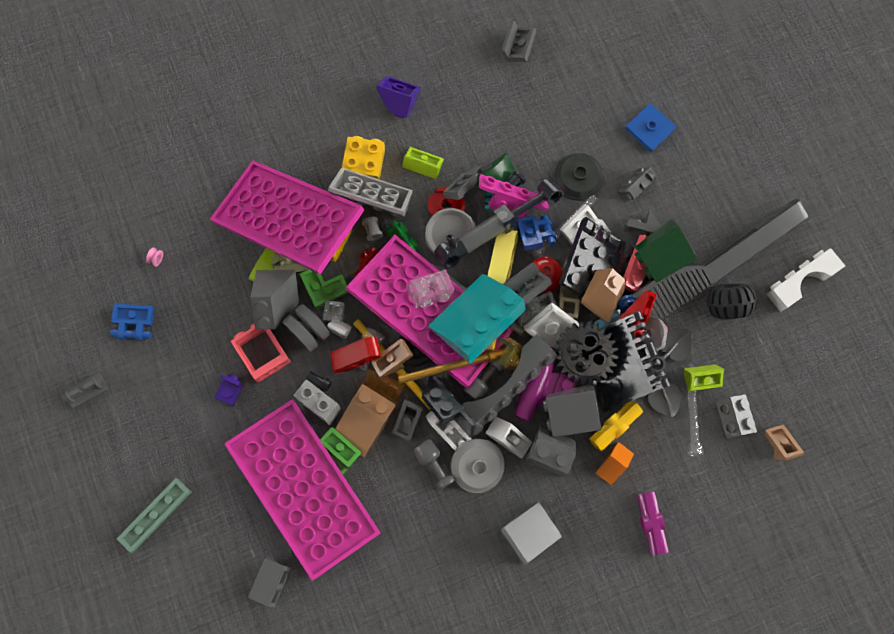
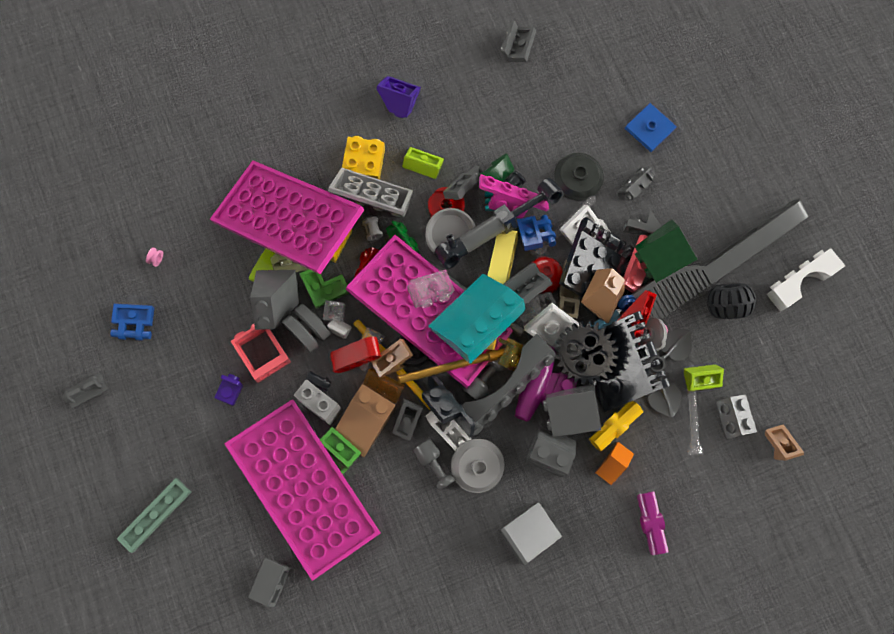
(508, 437): white slope -> none

